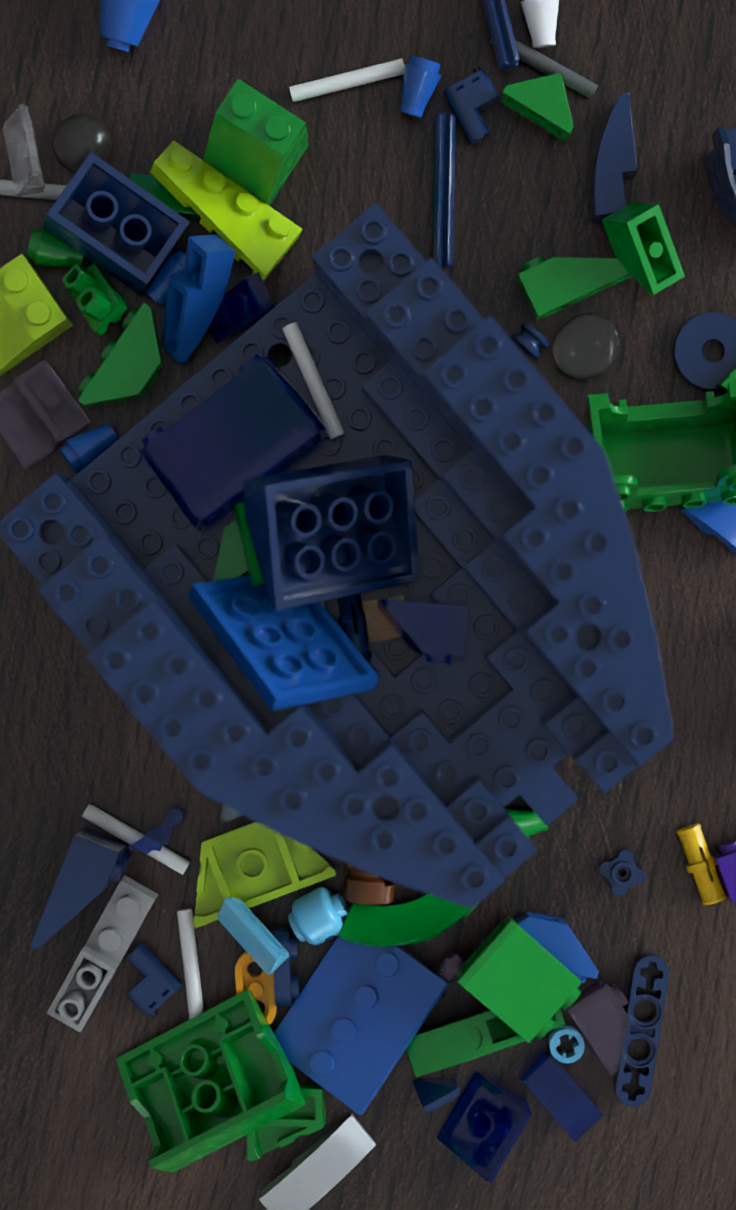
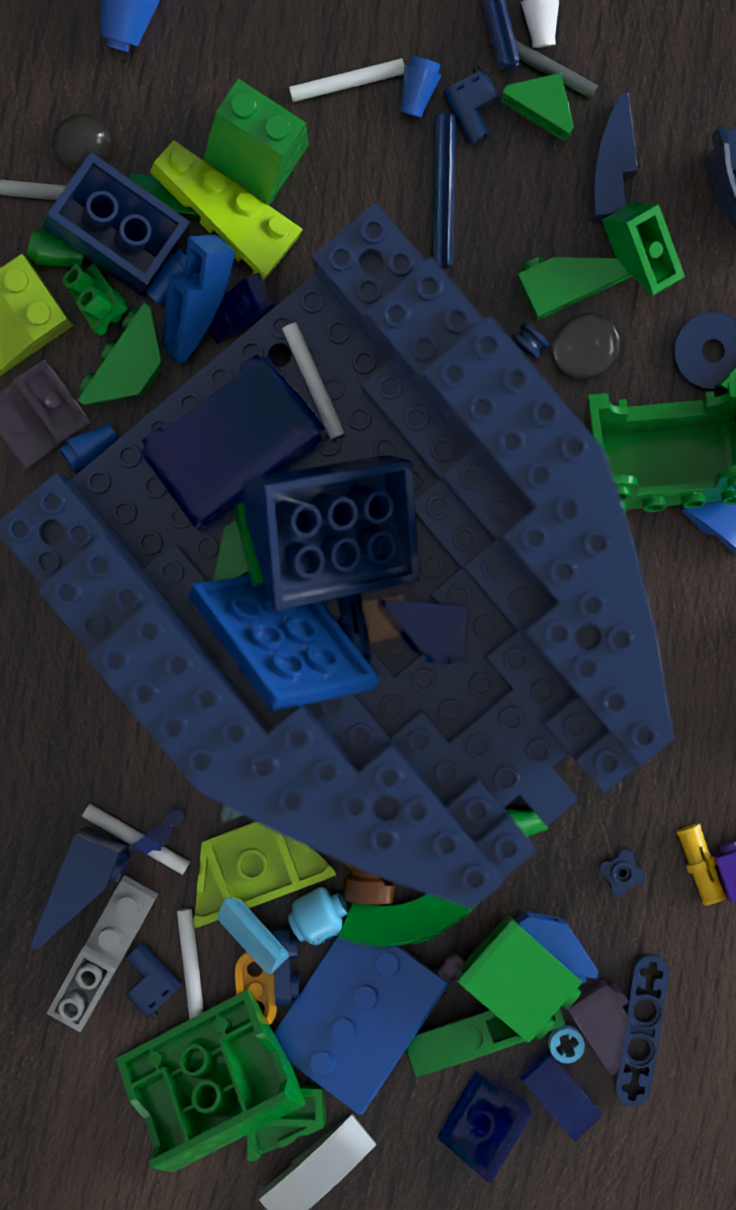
(23, 153): clear slope -> none
(436, 1092): dark blue slope -> none

